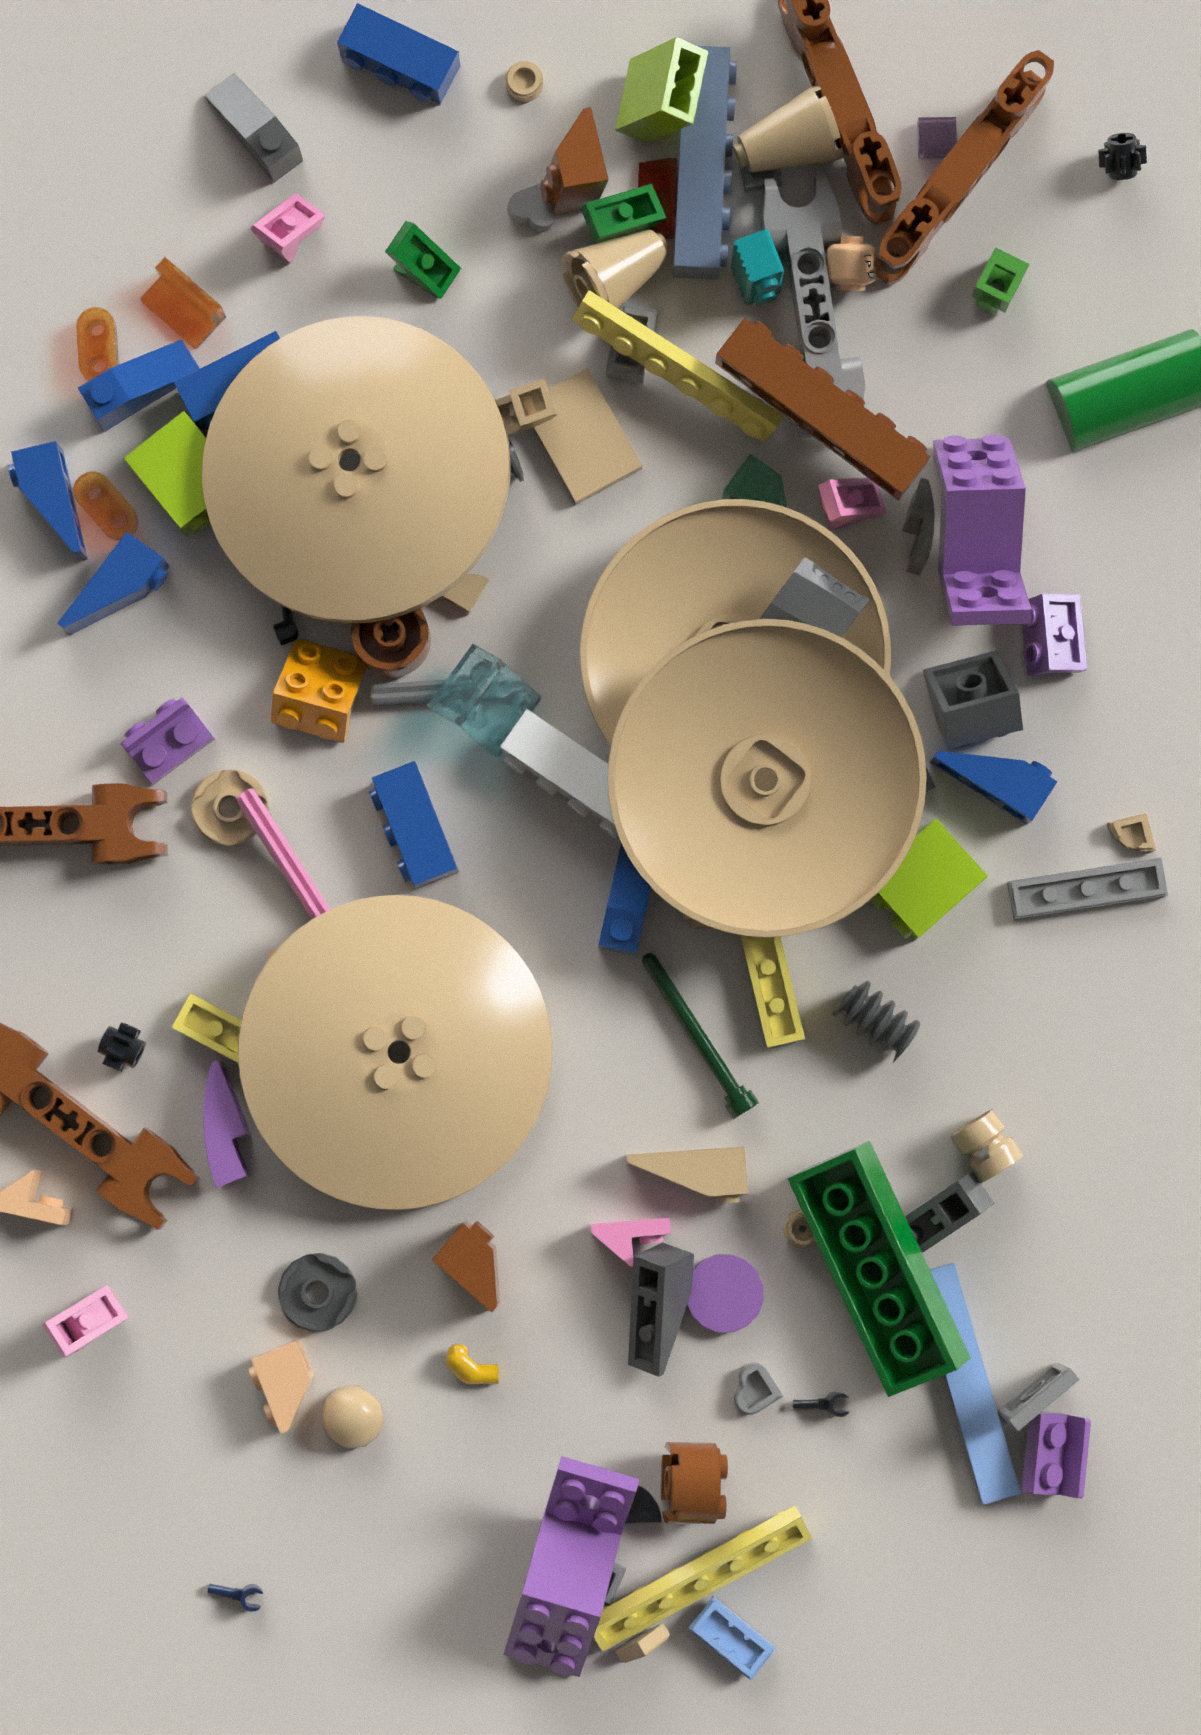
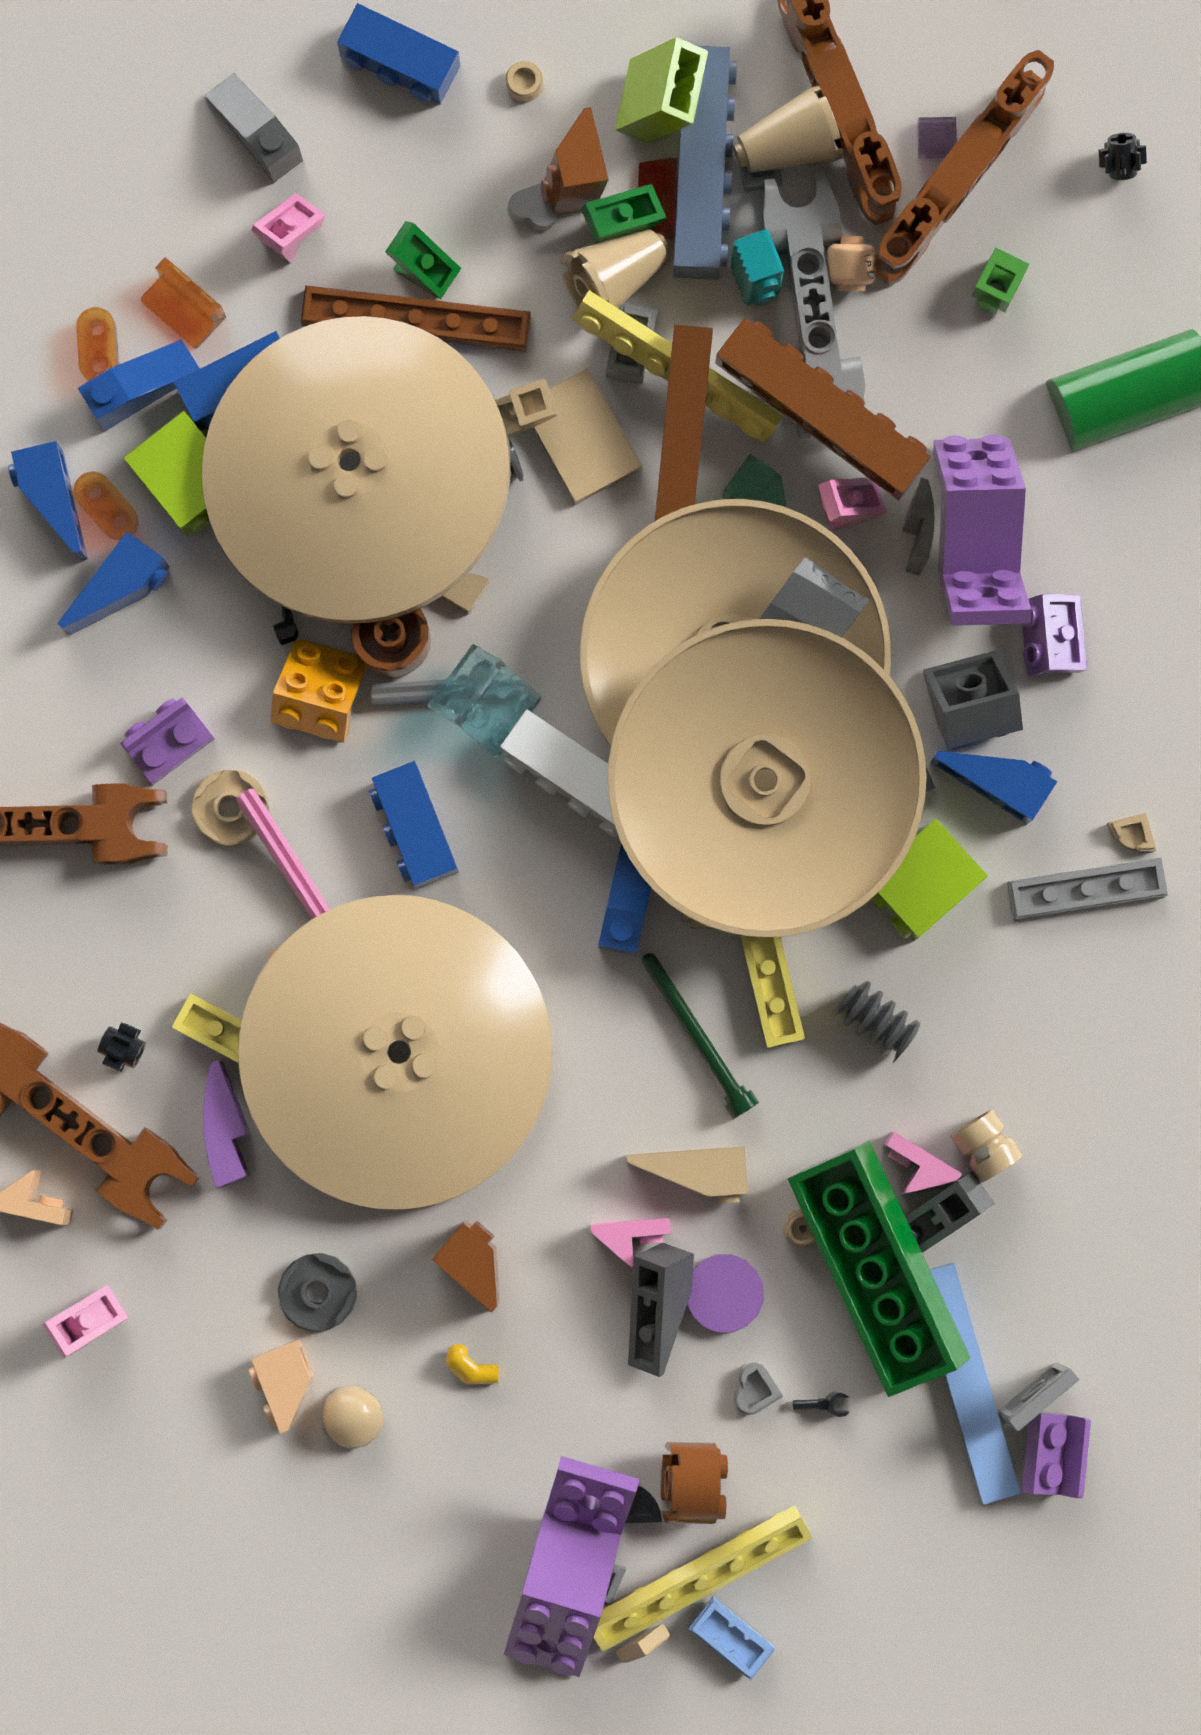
(237, 1594): dark blue hand -> none
(446, 320): none -> dark orange tile
(683, 418): none -> dark orange tile
(928, 1169): none -> bright pink slope

